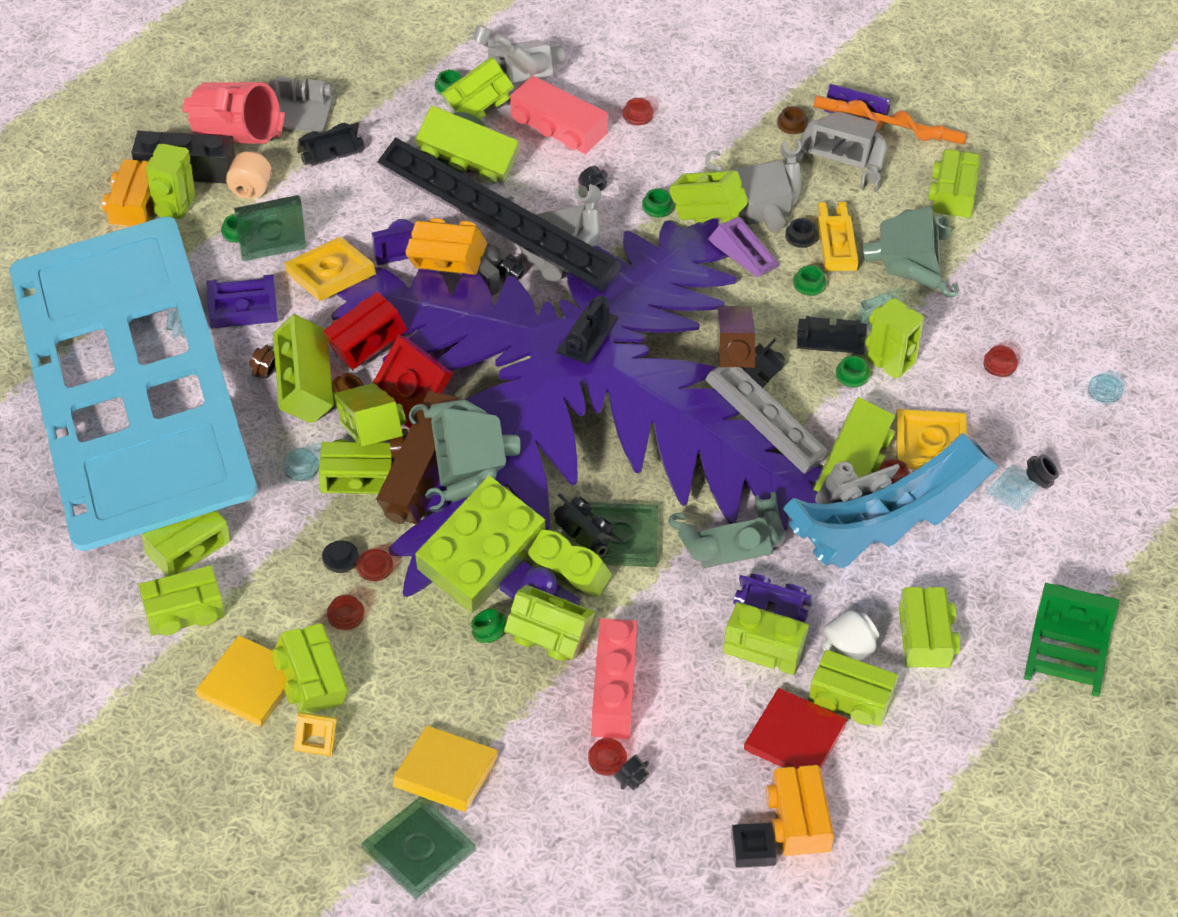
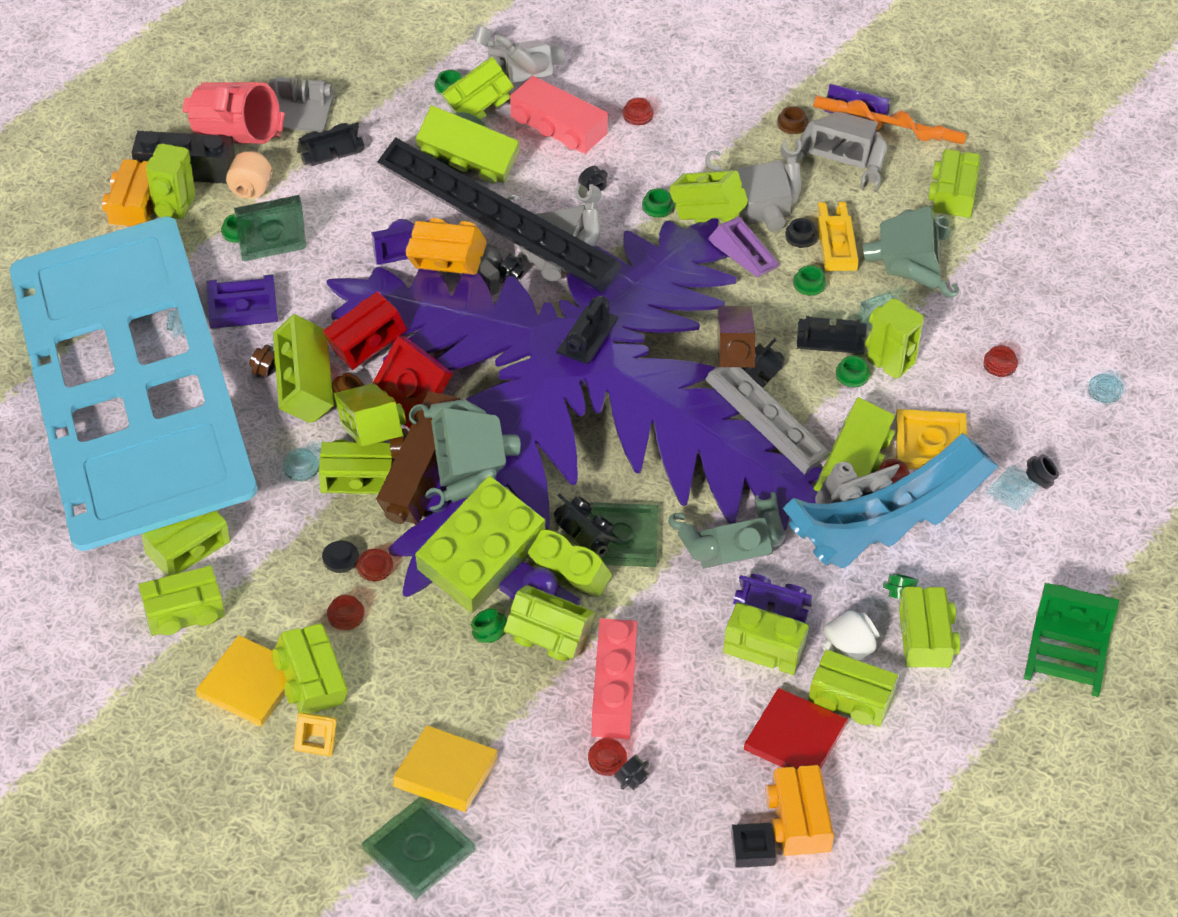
(330, 268): yellow tile -> none
(897, 582): none -> green plate

